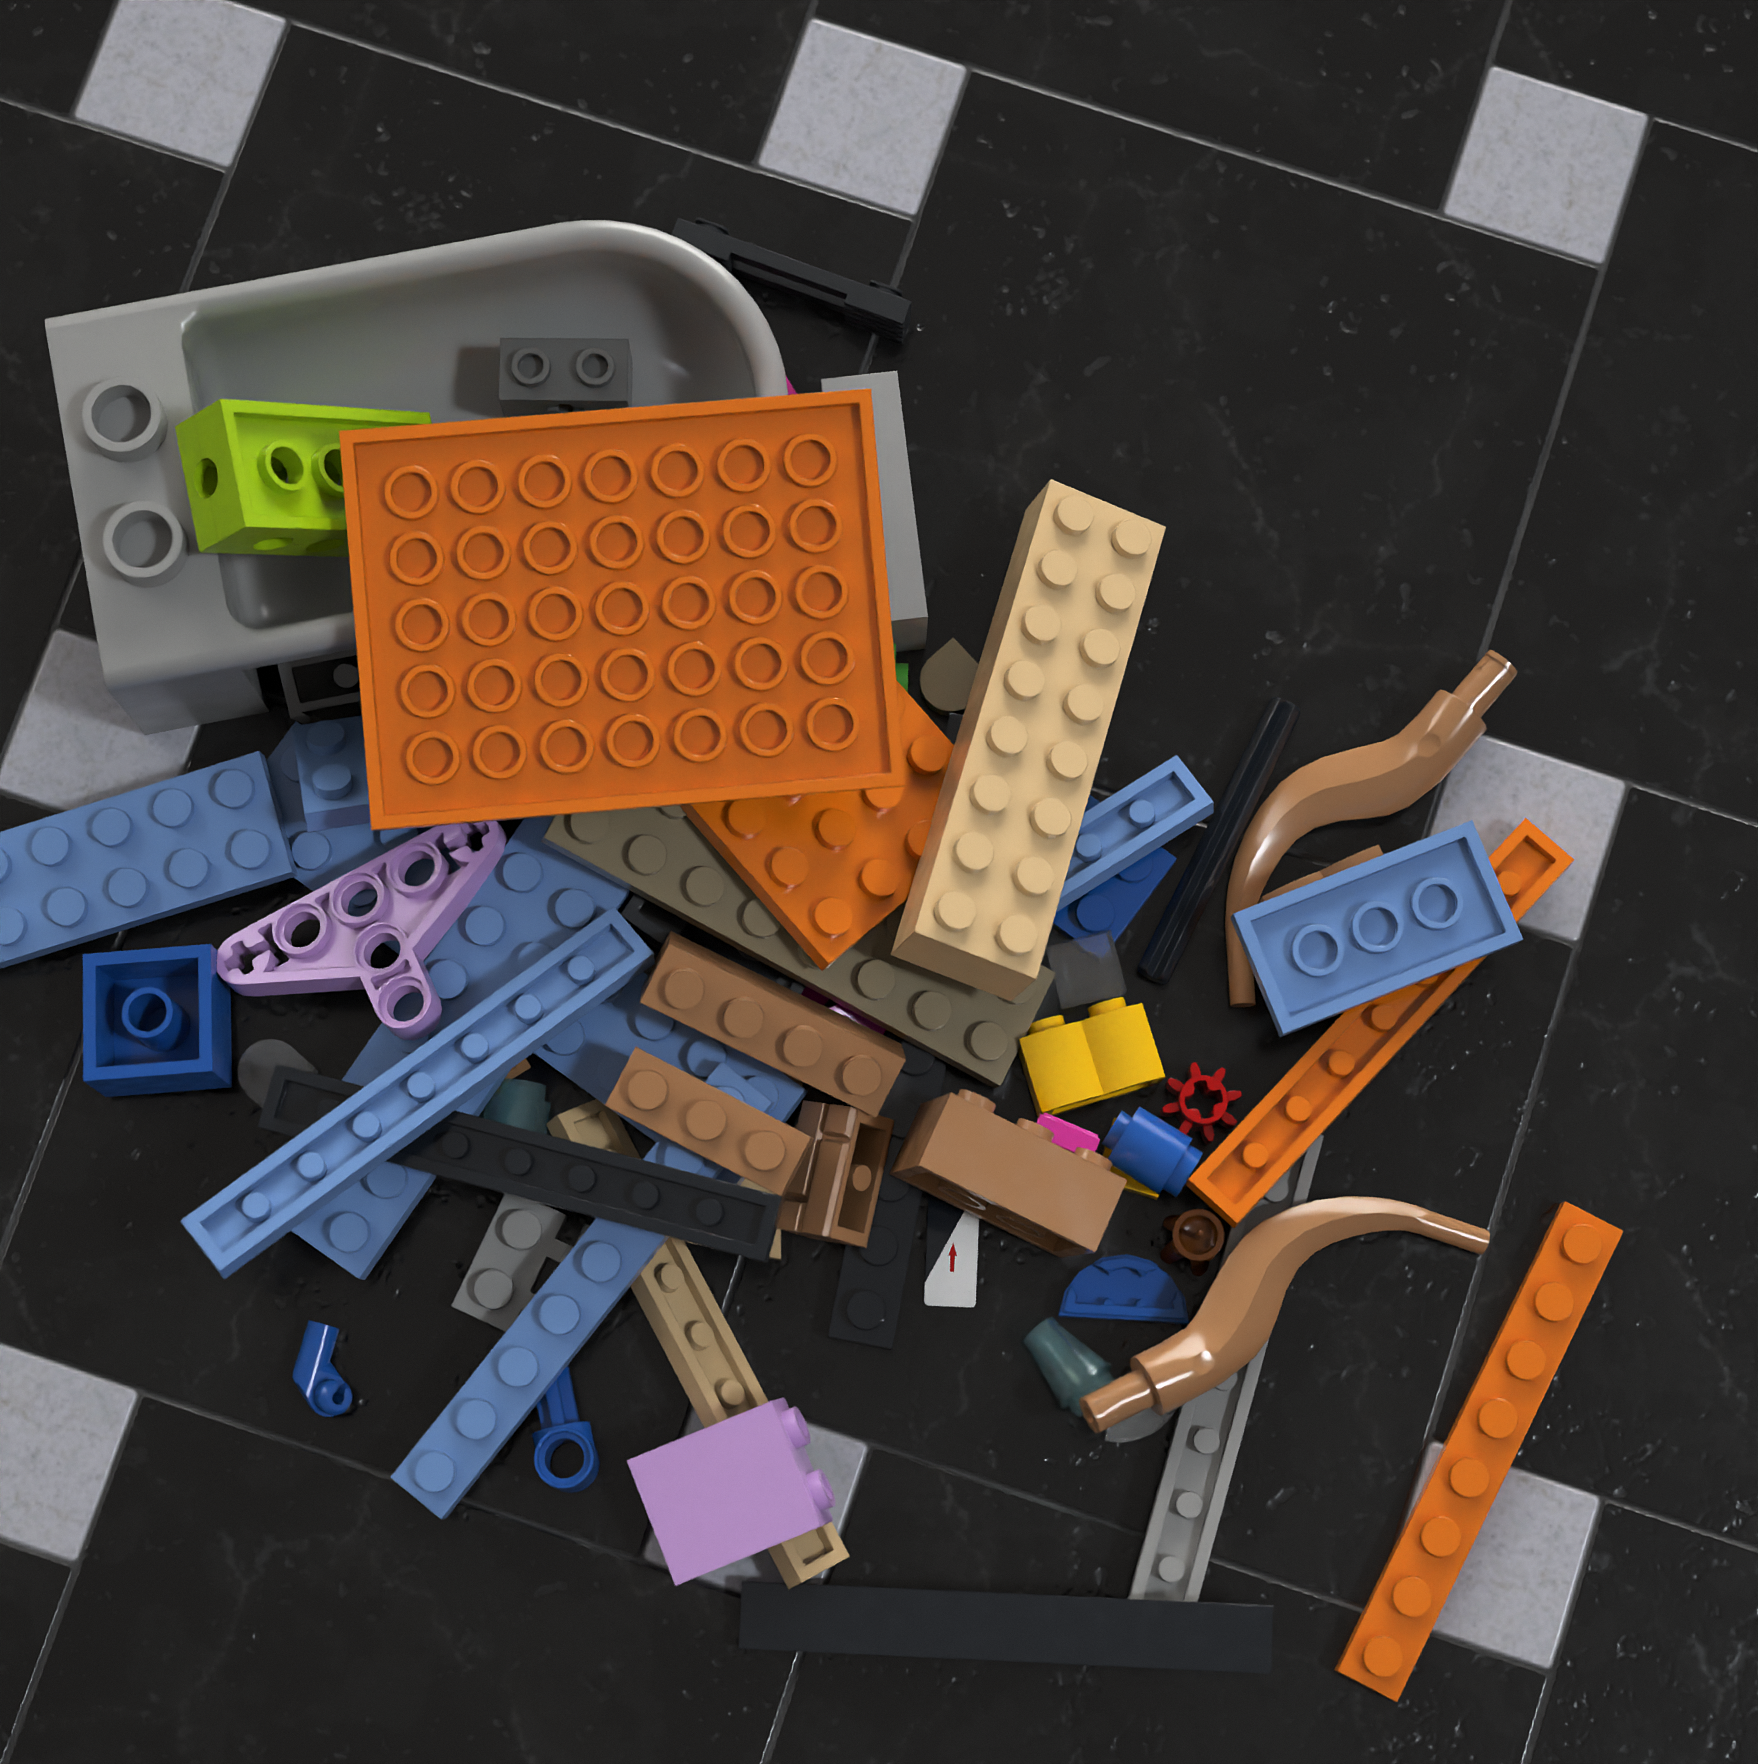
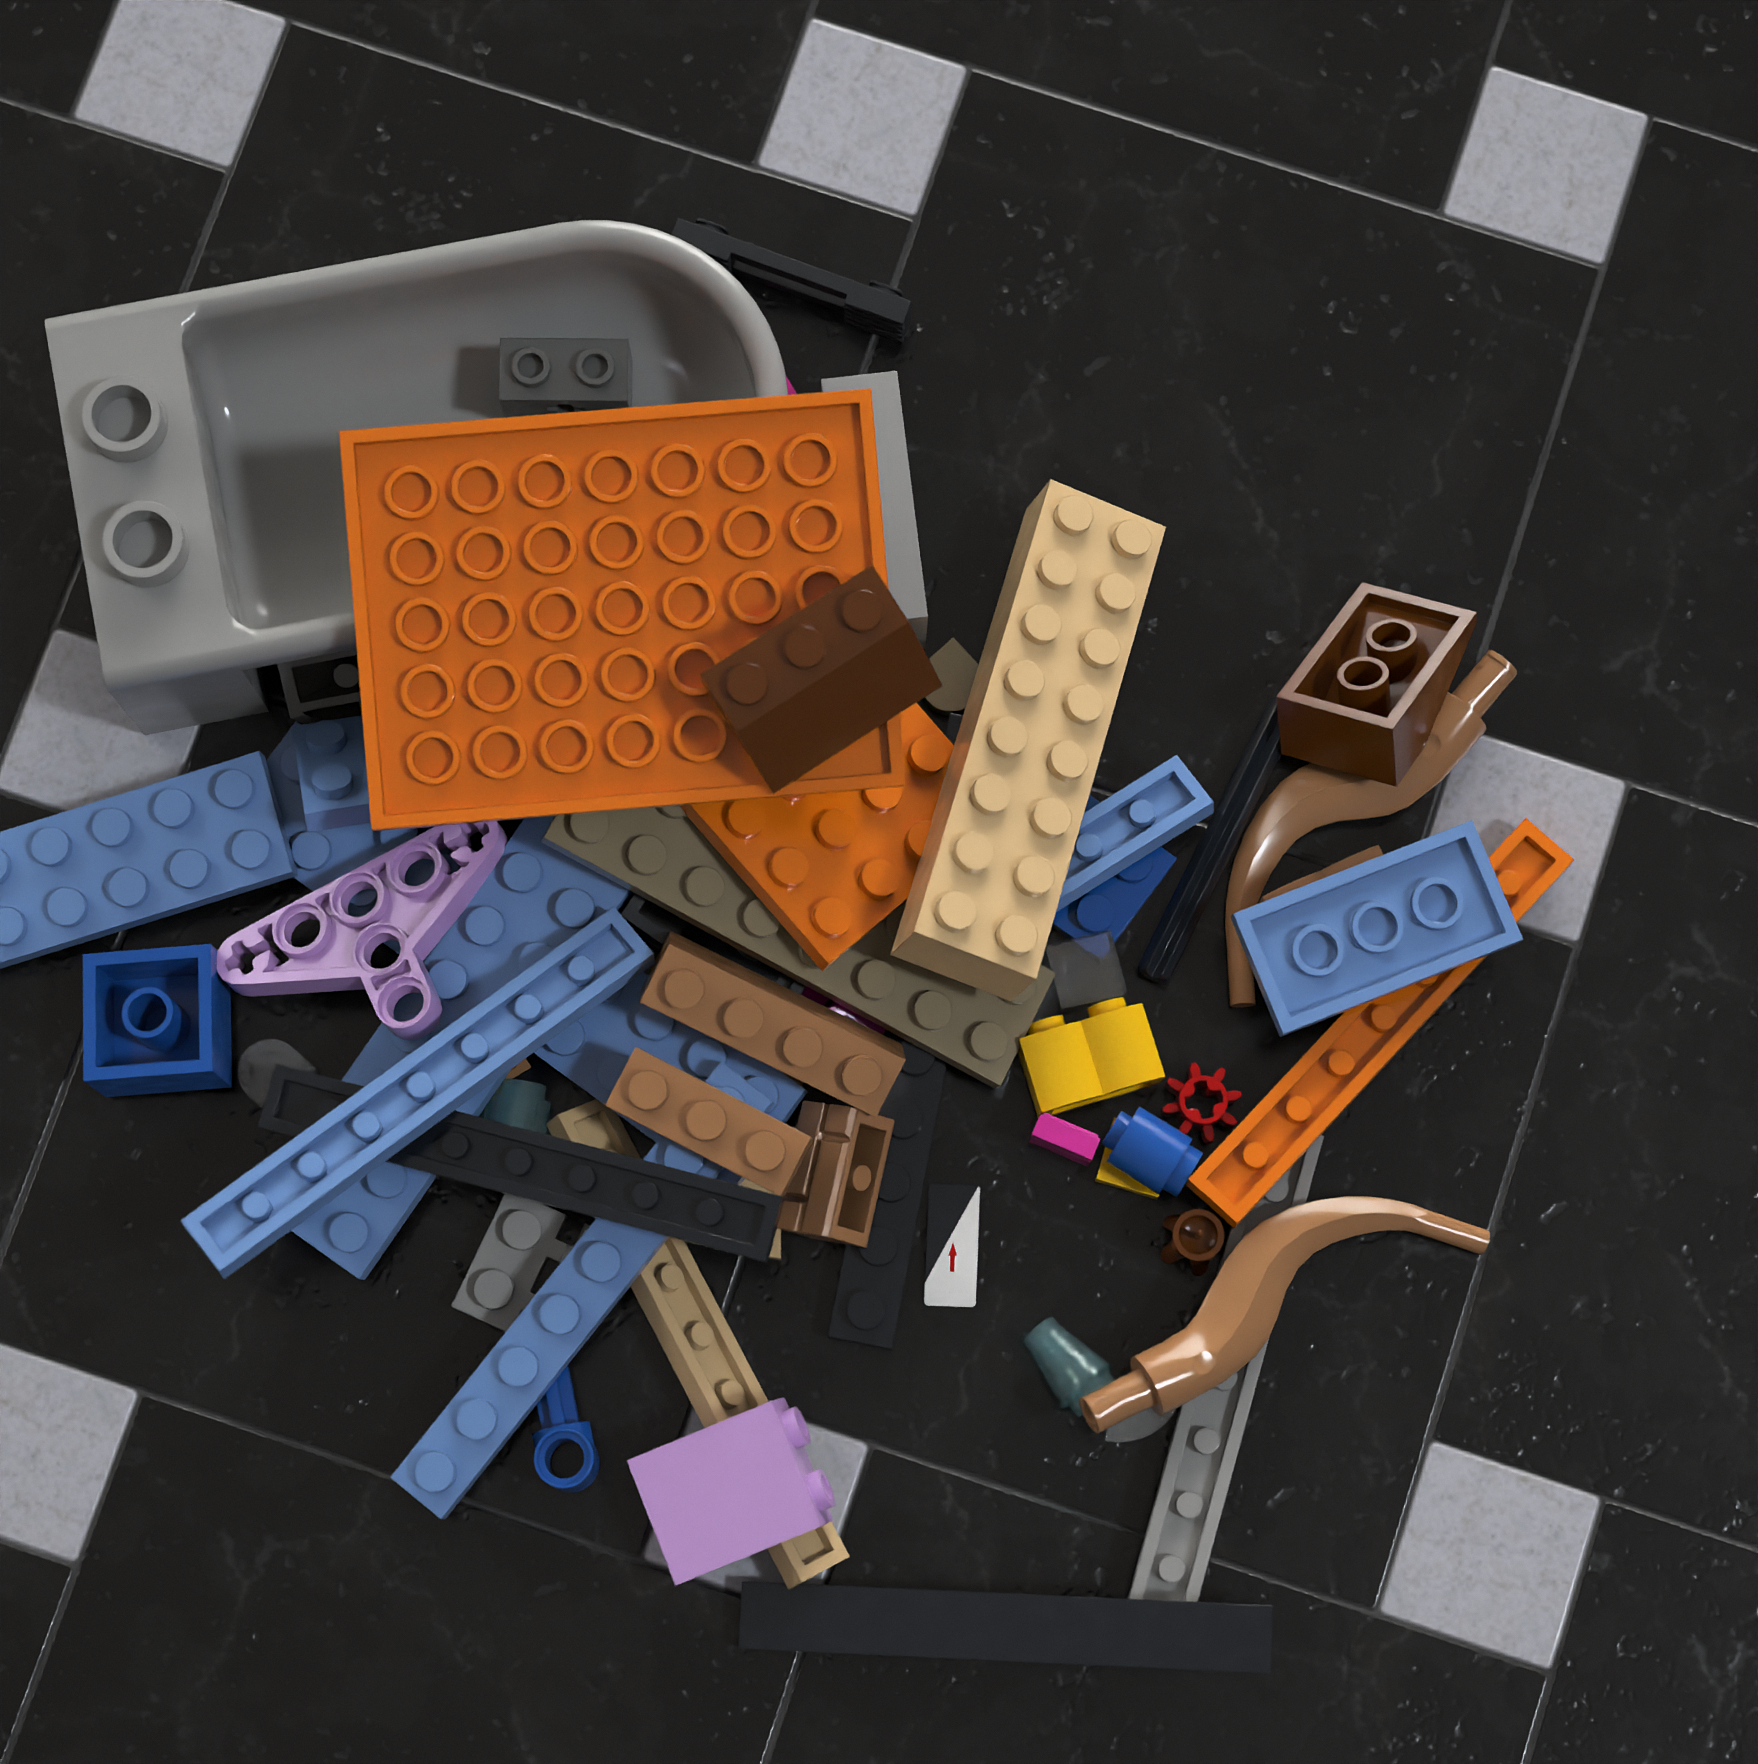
(238, 469): lime brick -> none
(317, 1376): blue arm -> none
(822, 679): none -> reddish brown slope
(1009, 1174): medium nougat brick -> none
(1124, 1291): blue tile -> none
(1374, 684): none -> reddish brown slope
(1478, 1451): orange plate -> none

